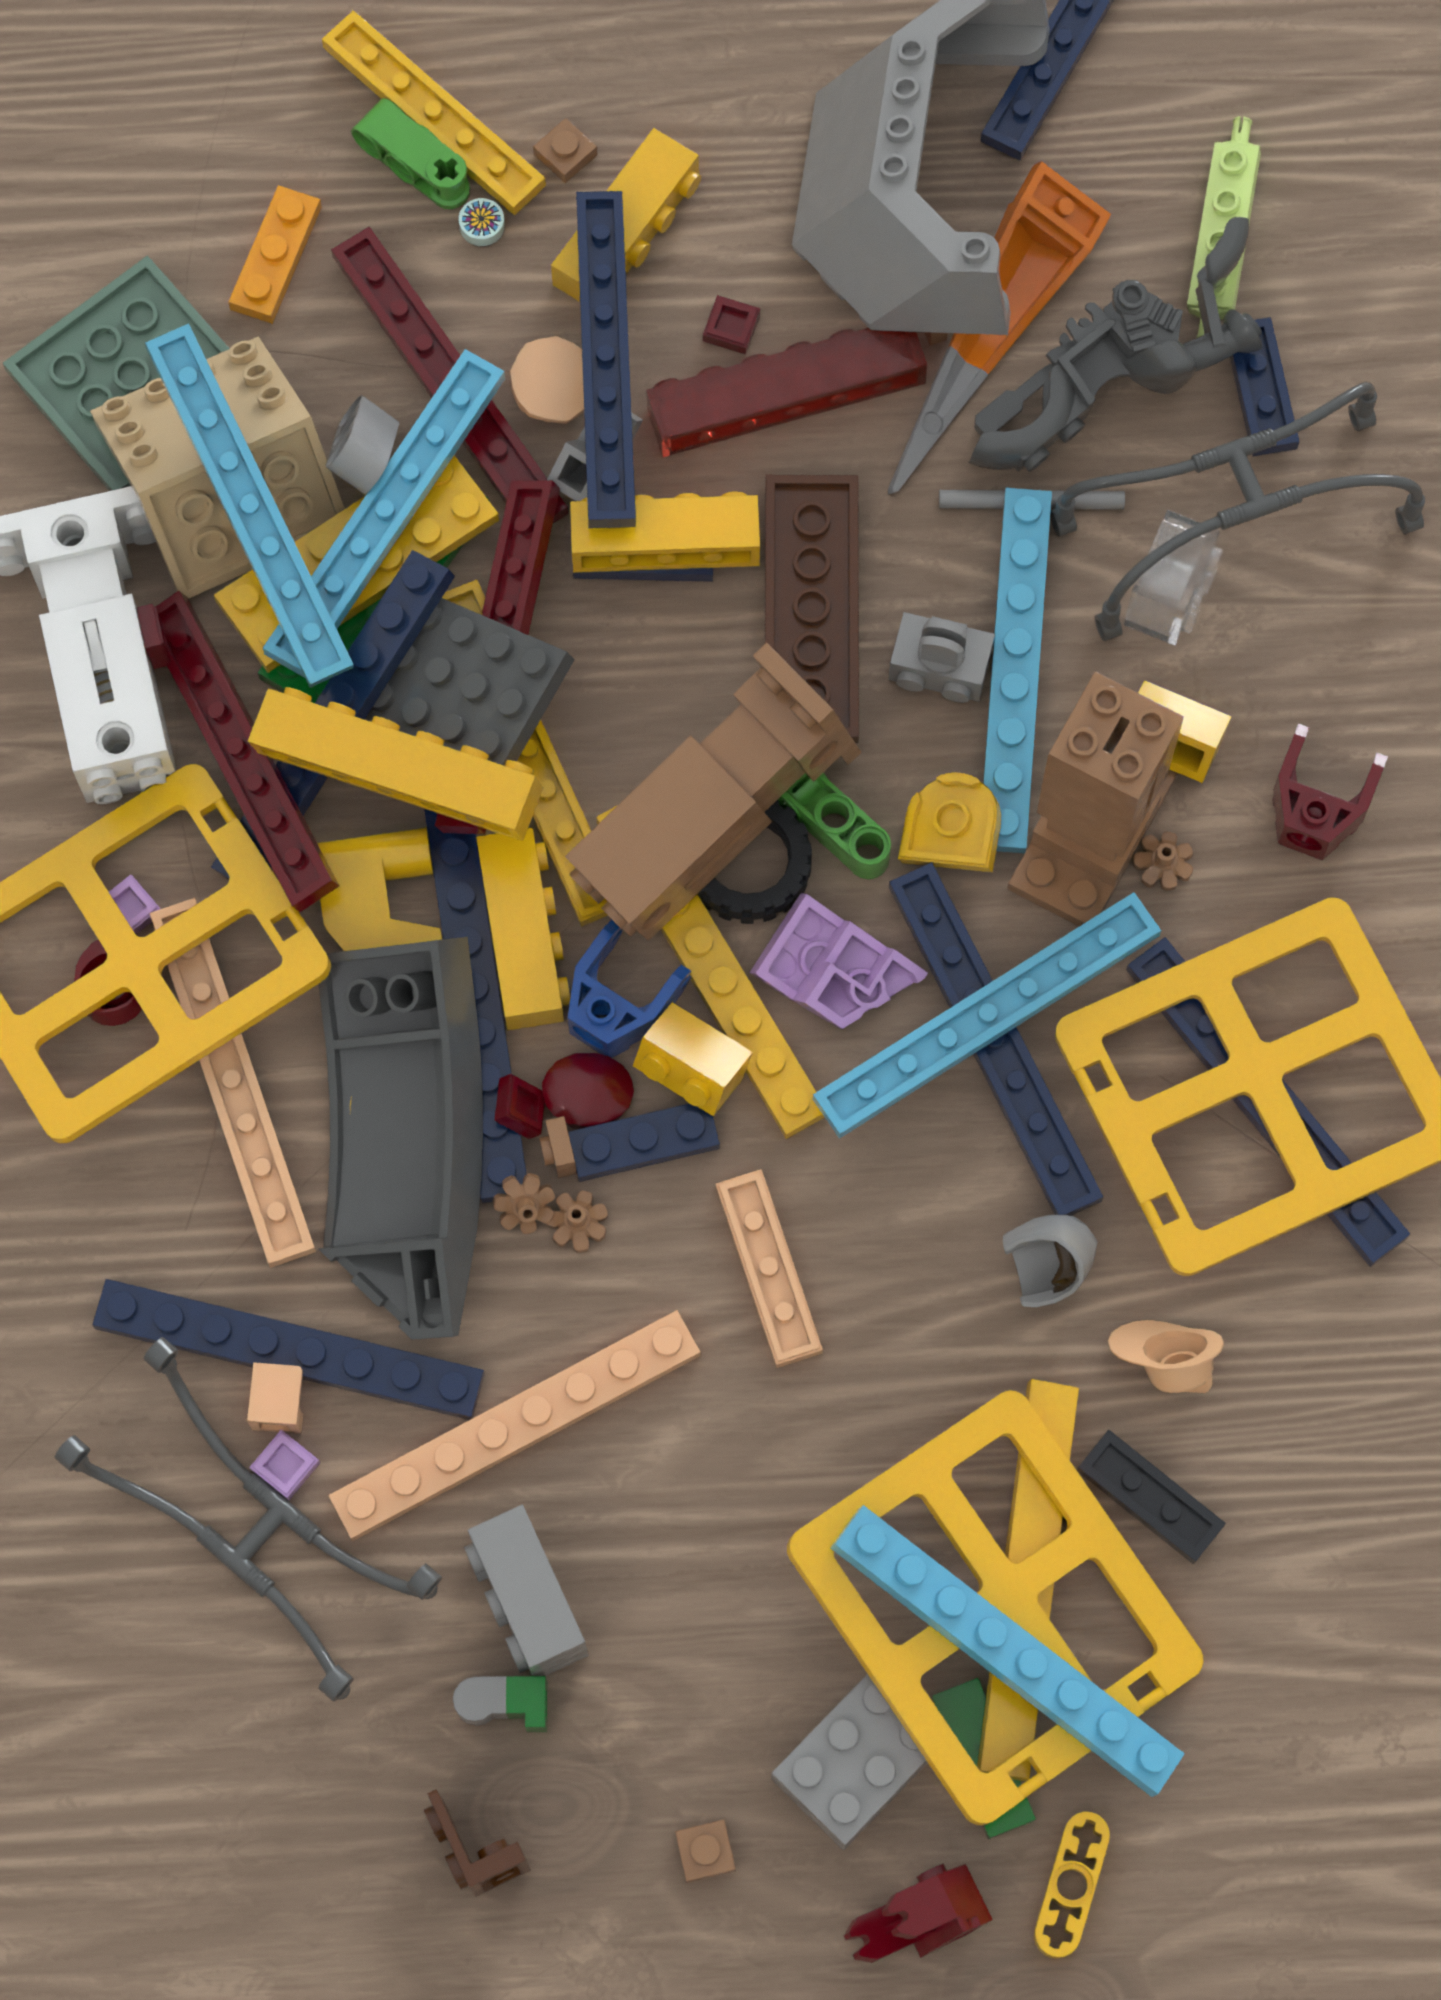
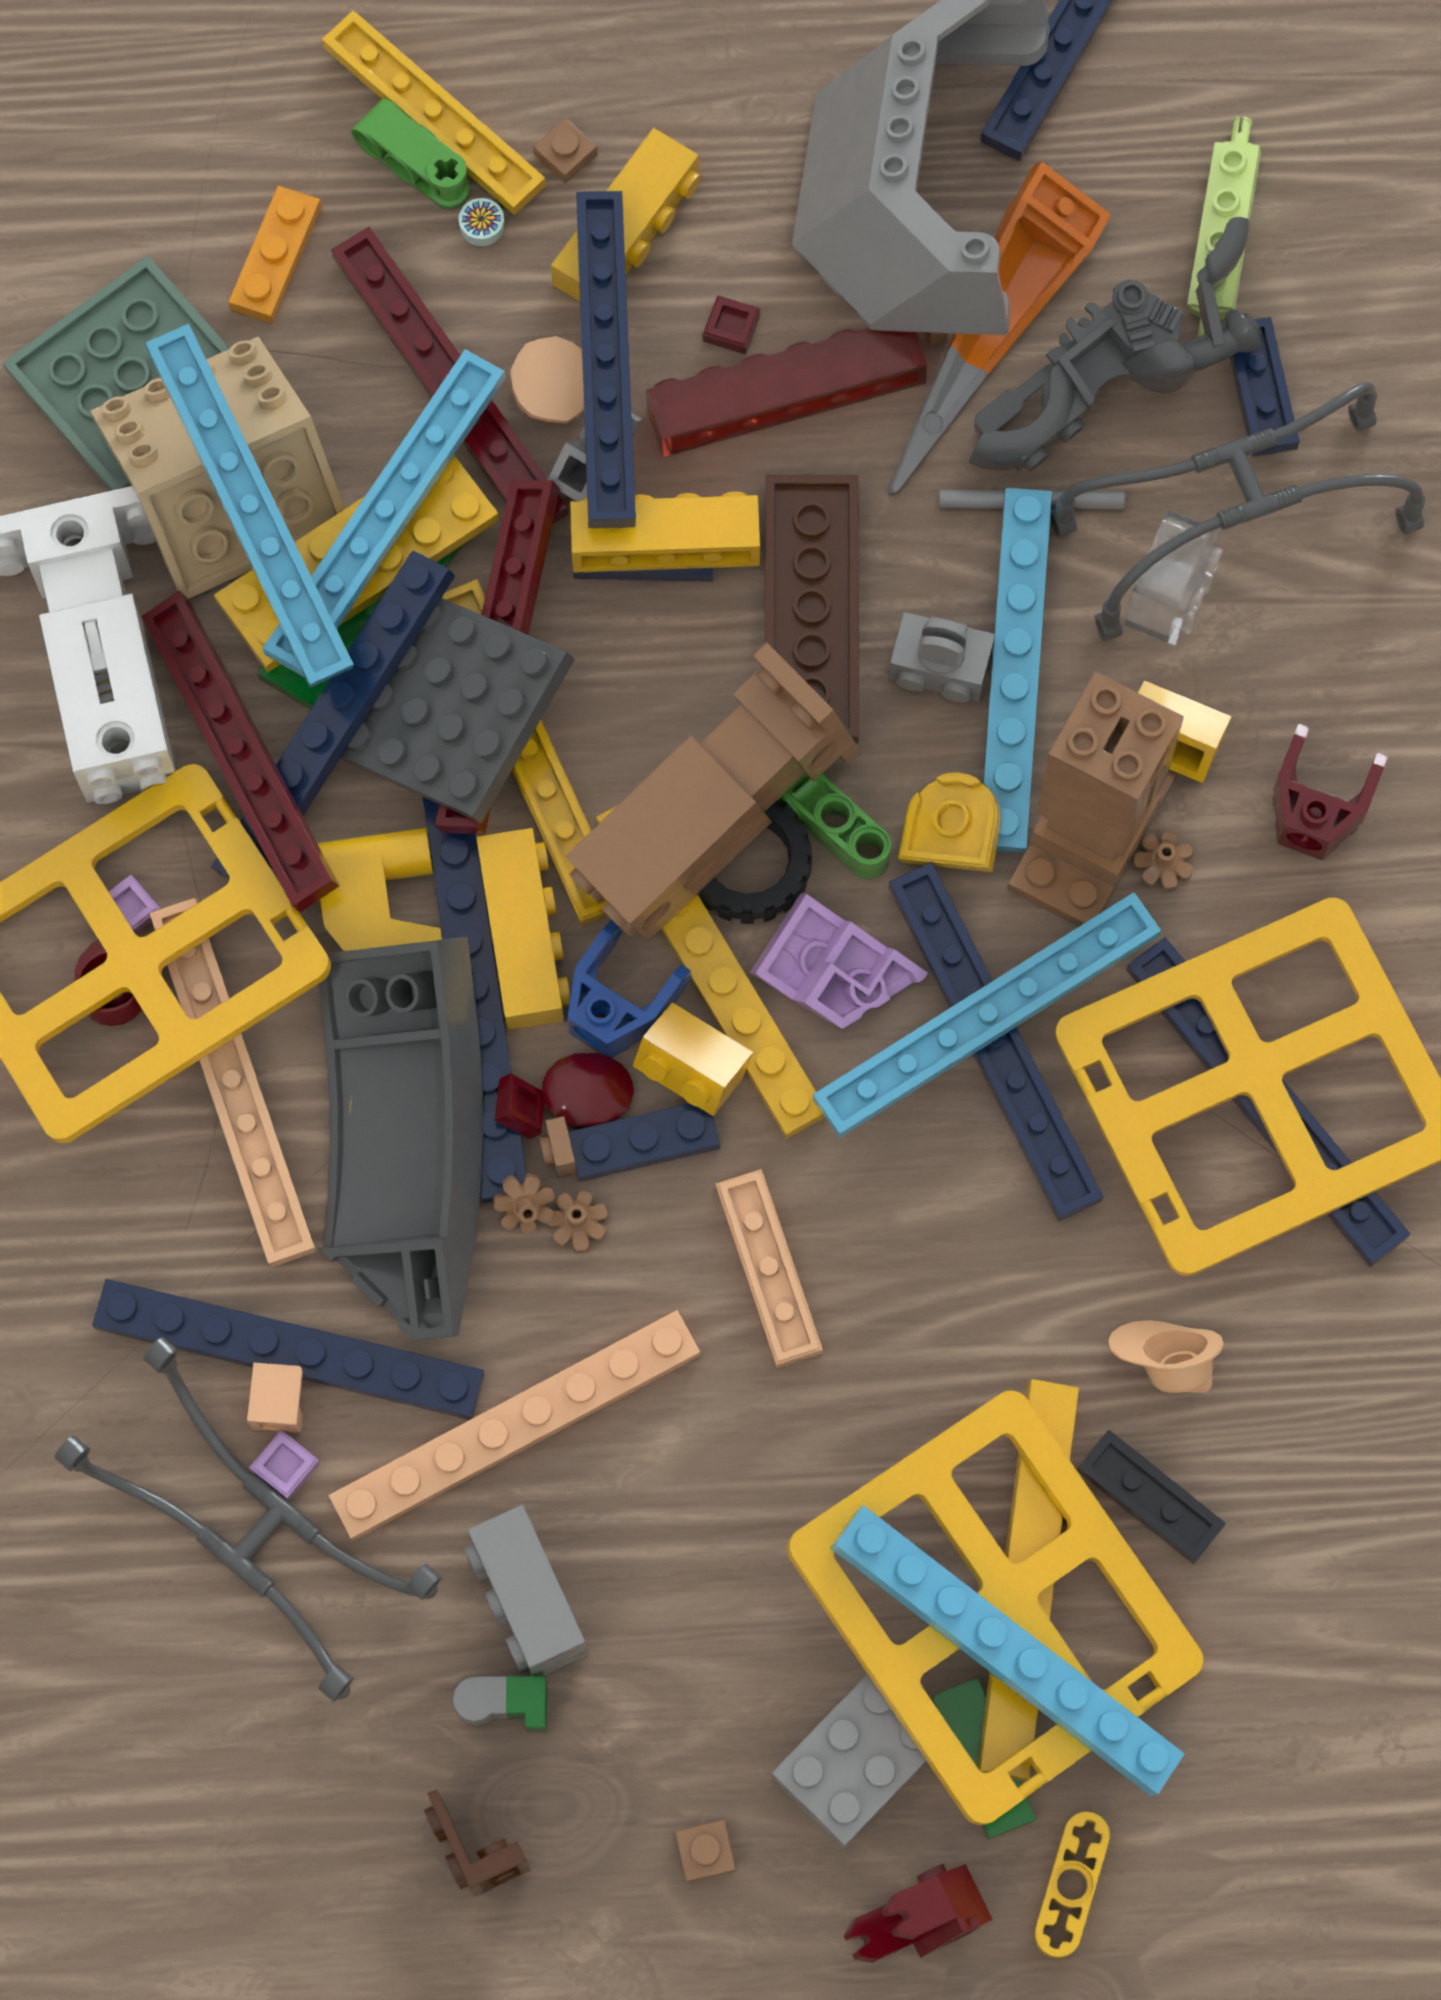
(153, 636): dark red tile -> none
(362, 444): light grey beam -> none
(396, 763): yellow brick -> none
(1050, 1257): light grey piece -> none

